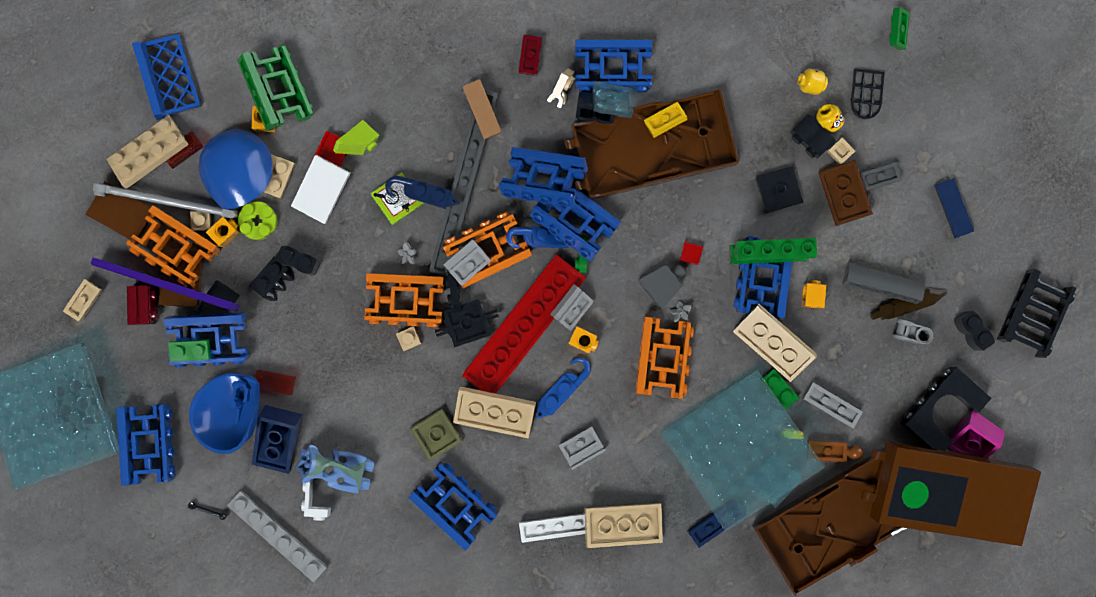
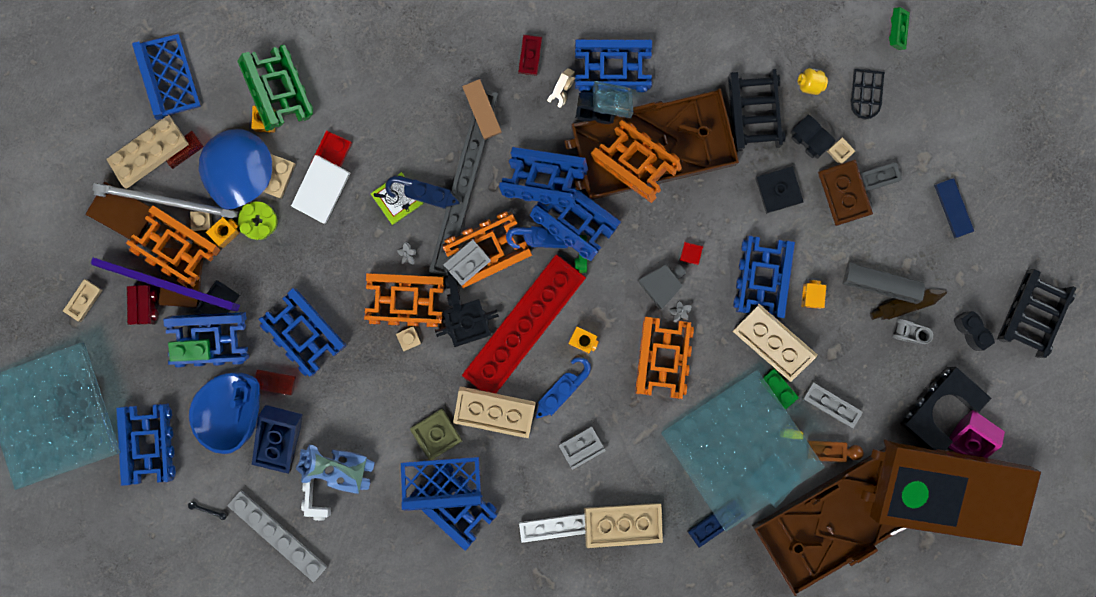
(271, 278): black plate -> none
(302, 262): black brick -> none
(315, 321): none -> blue fence
(357, 140): lime slope -> none
(441, 501): none -> blue fence
(572, 307): light grey plate -> none
(626, 172): none -> orange fence
(665, 119): yellow plate -> none
(738, 102): none -> black fence
(773, 251): green fence -> none
(830, 118): yellow head -> none

